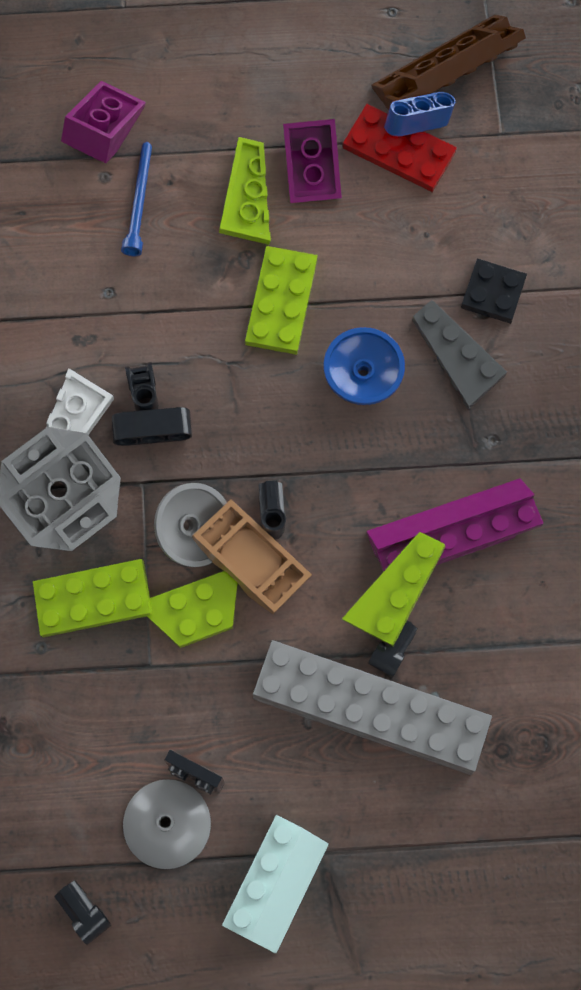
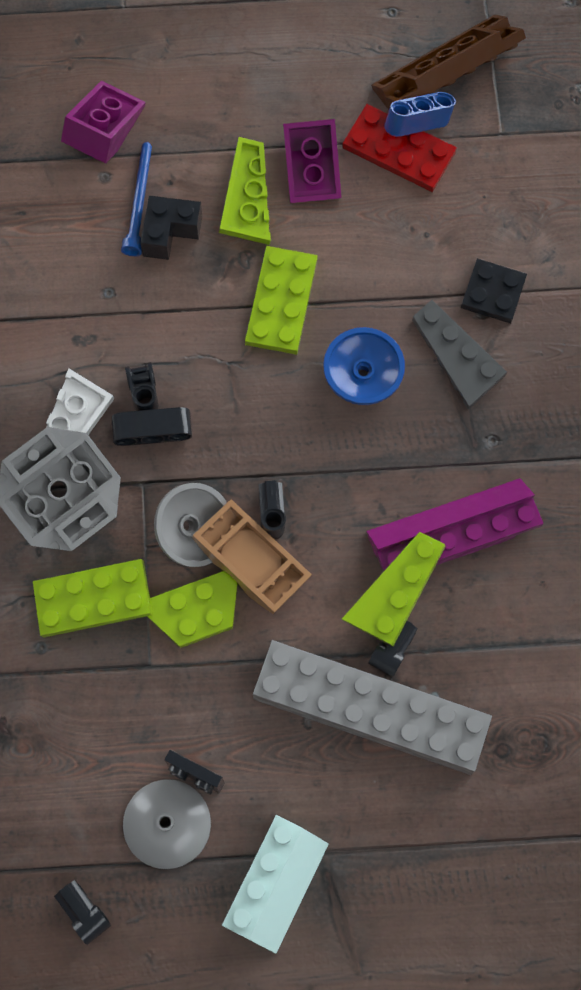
(169, 219): none -> black brick

